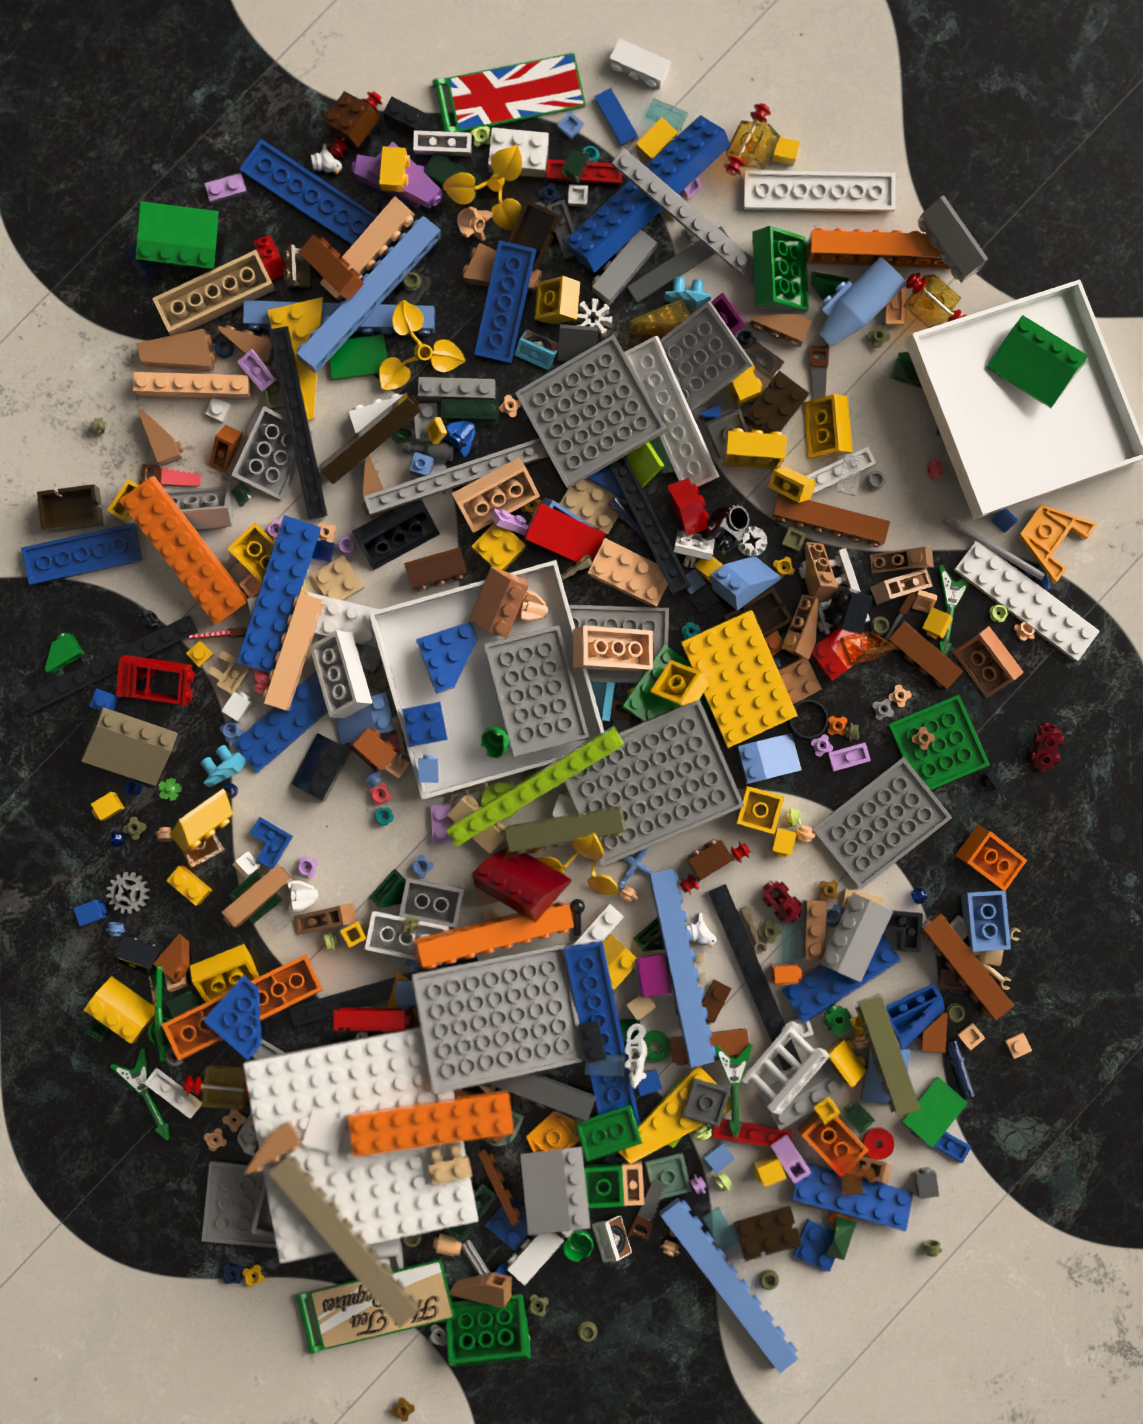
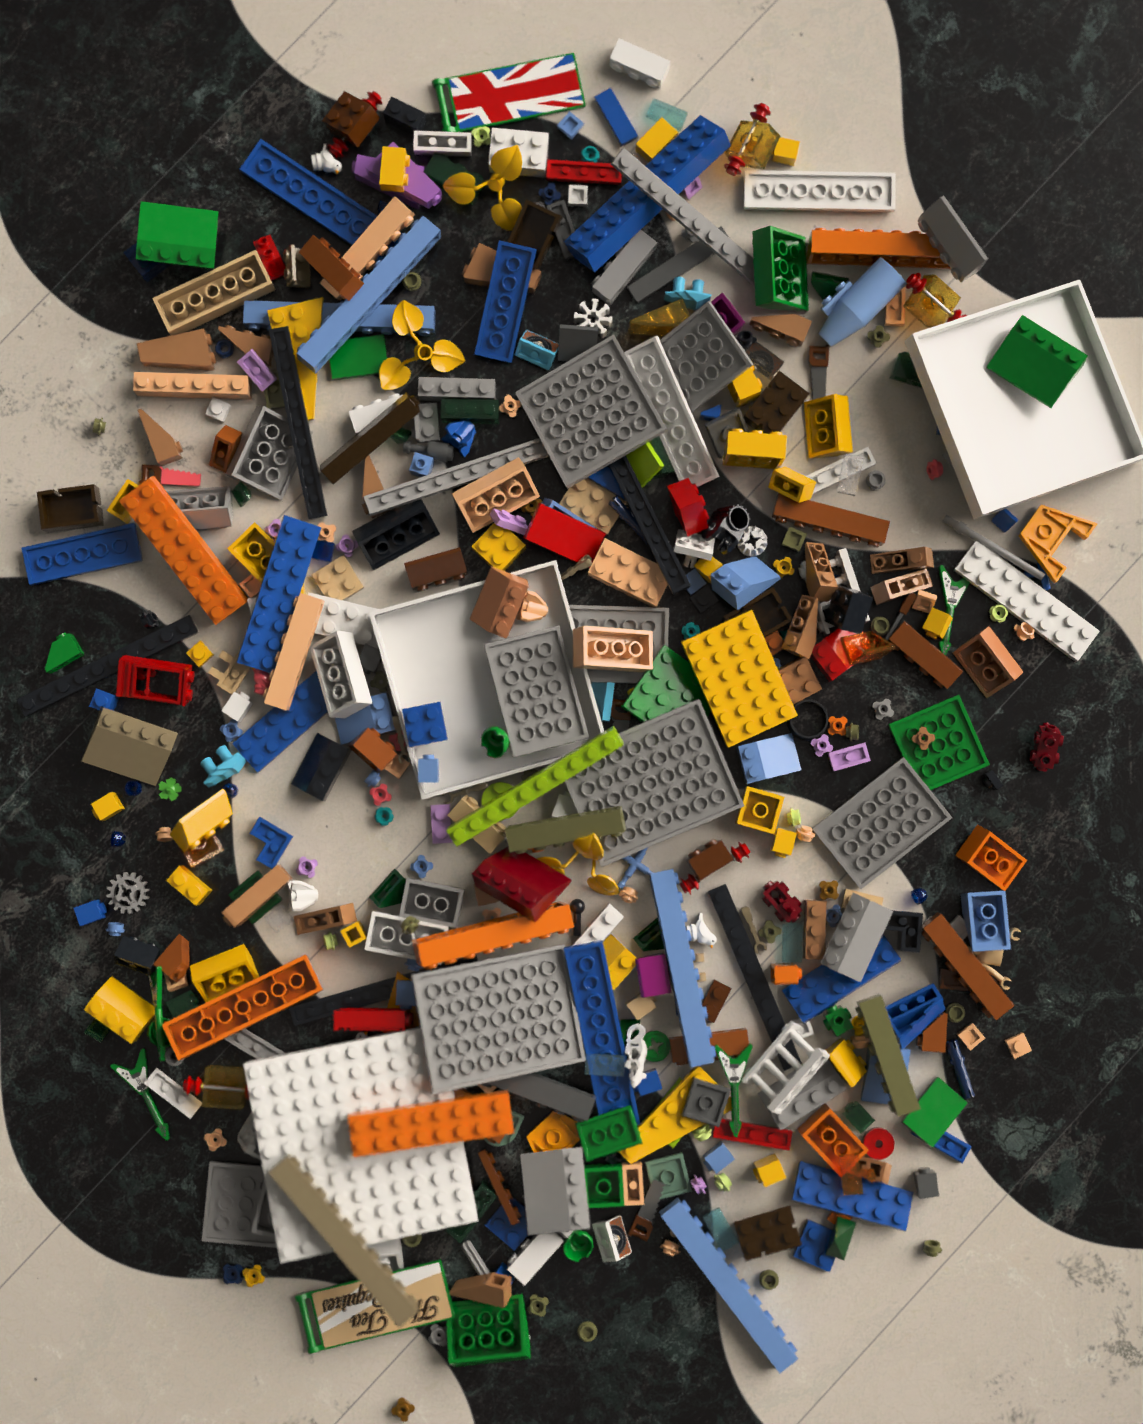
(139, 825): olive plate -> none
(225, 188): lavender plate -> none
(231, 632): piece -> none
(238, 1018): blue plate -> none
(240, 1119): light nougat plate -> none
(246, 865): white plate -> none
(280, 1140): medium nougat slope -> none
(324, 1132): white sticker -> none
(436, 430): yellow tile -> none
(447, 654): blue plate -> none
(447, 1245): light nougat brick -> none
(449, 1169): tan plate -> none
(473, 222): light nougat brick -> none
(557, 300): yellow brick -> none
(575, 165): clear green brick -> none
(592, 1041): black plate -> none
(680, 684): yellow slope -> none
(790, 1159): lavender slope -> none
(827, 1110): yellow tile -> none
(894, 696): light nougat plate -> none

